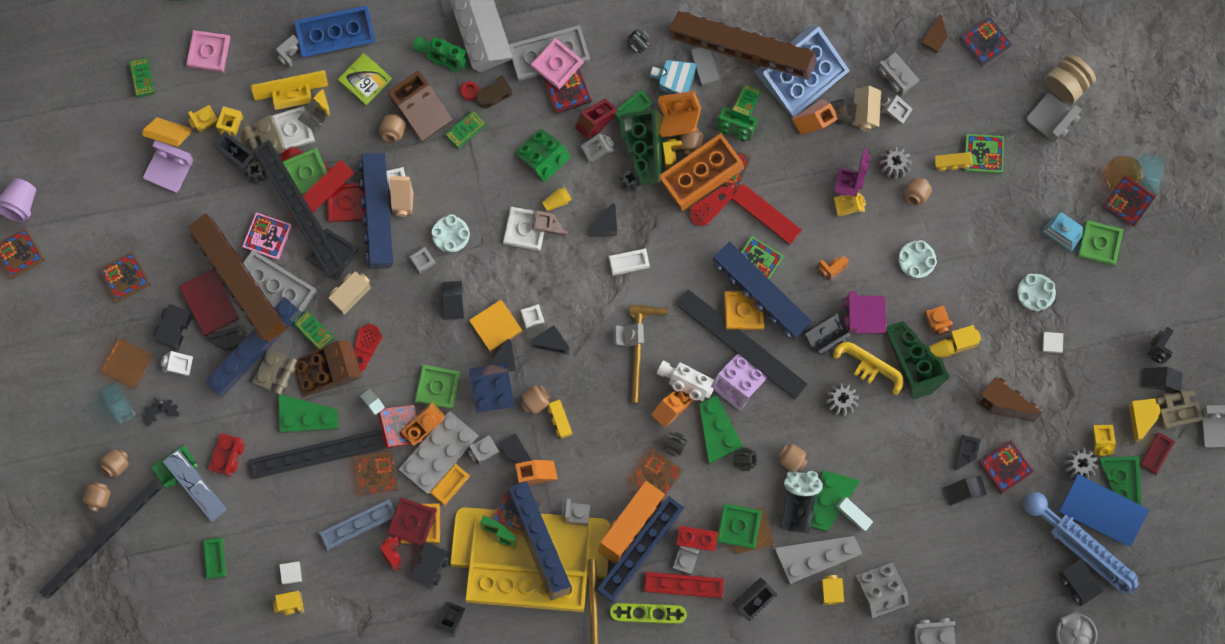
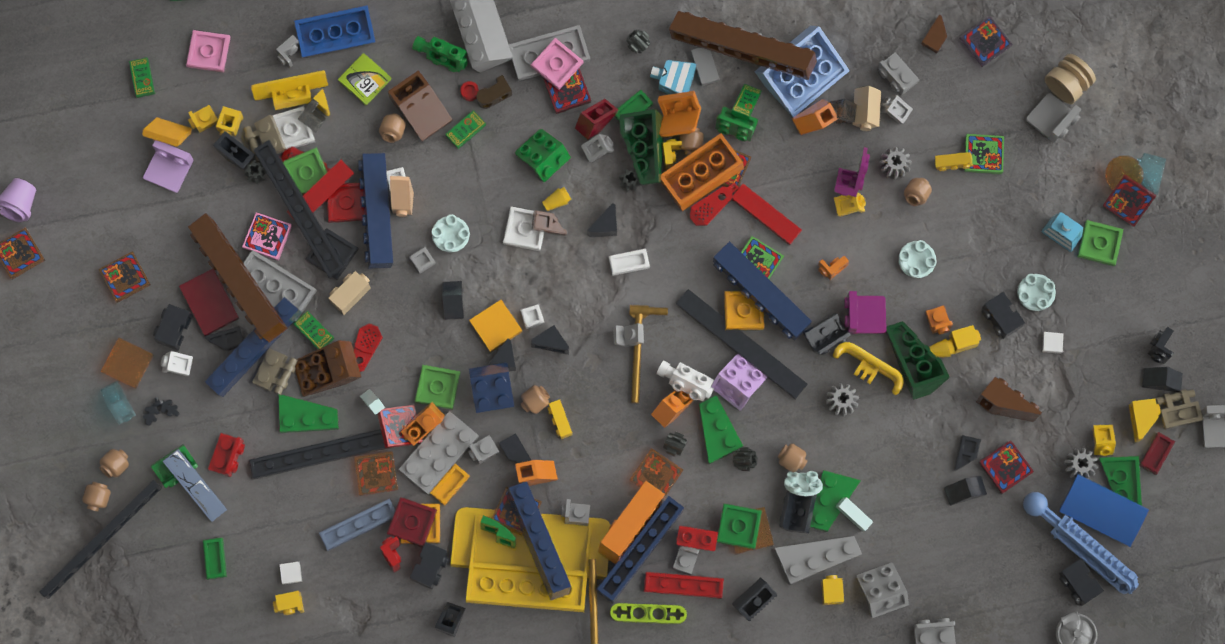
(1002, 316): none -> black brick

